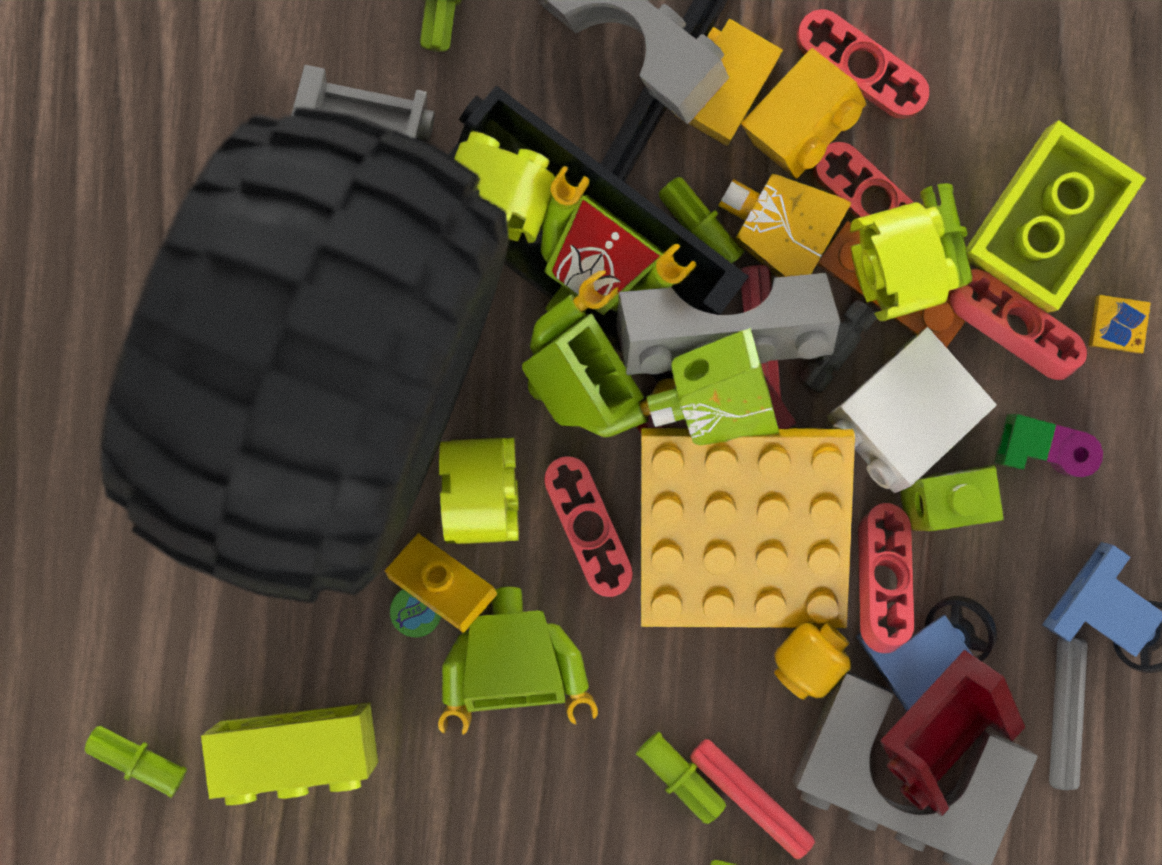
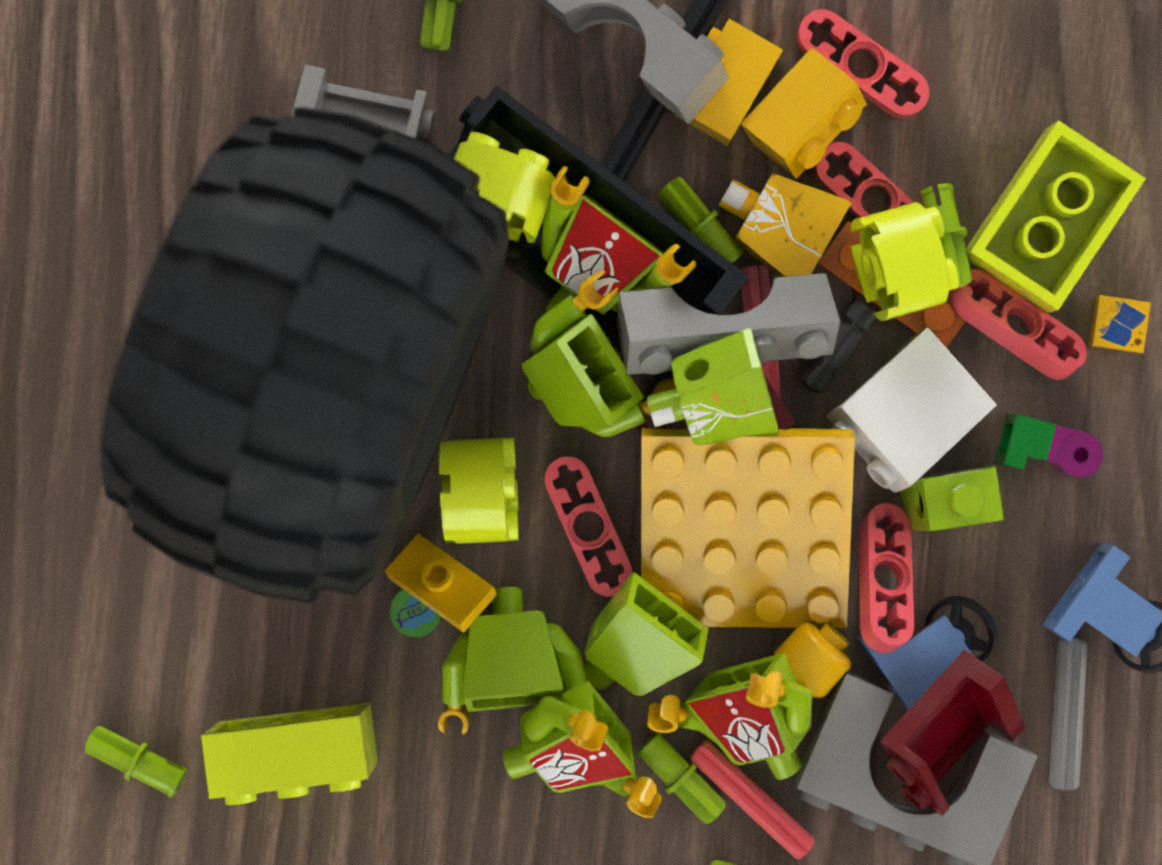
(580, 744): none -> torso
(642, 640): none -> lime torso
(748, 711): none -> torso

